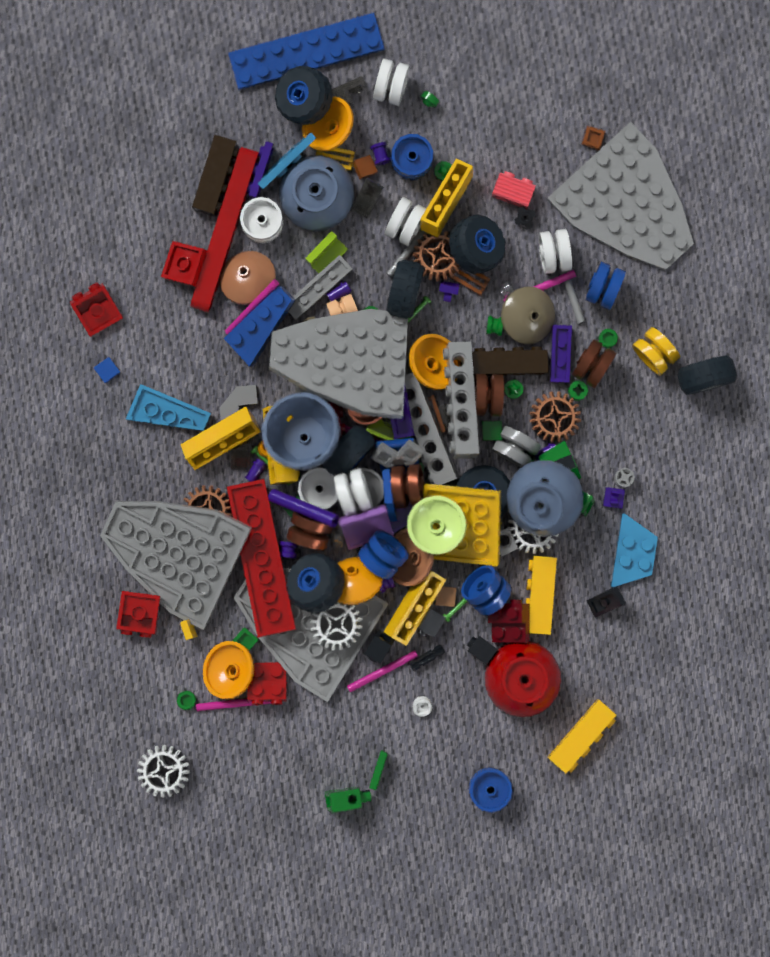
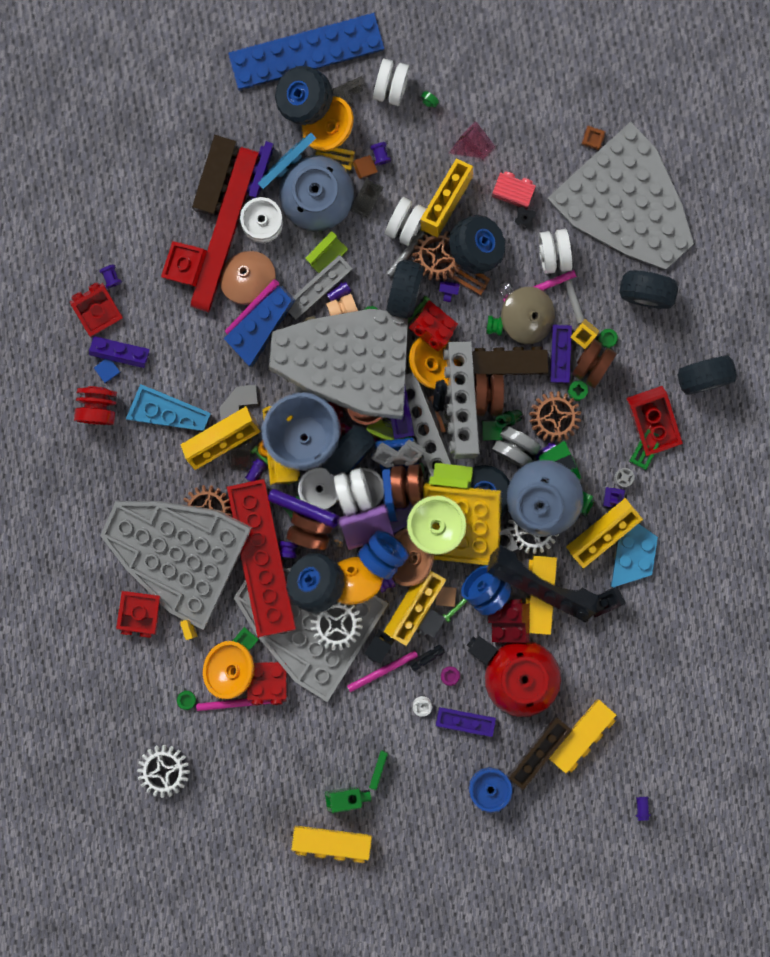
(95, 406): none -> red wheel
(110, 276): none -> dark purple bush
(119, 352): none -> dark purple plate
(331, 842): none -> yellow brick
(416, 146): blue wheel -> none
(433, 326): none -> red plate
(439, 395): none -> black axle
(442, 169): green tile -> none
(450, 675): none -> magenta tile
(452, 475): none -> lime panel
(465, 721): none -> dark purple plate
(473, 143): none -> clear pink slope
(507, 567): none -> black arch
(508, 418): none -> dark green pin
(513, 389): green tile -> none
(539, 753): none -> dark brown brick
(584, 334): none -> yellow brick
(604, 285): blue wheel -> none
(604, 533): none -> yellow brick
(638, 463): none -> green tile
(642, 808): none -> dark purple pin
(648, 289): none -> black wheel
(654, 412): none -> red slope
(656, 351): yellow wheel -> none

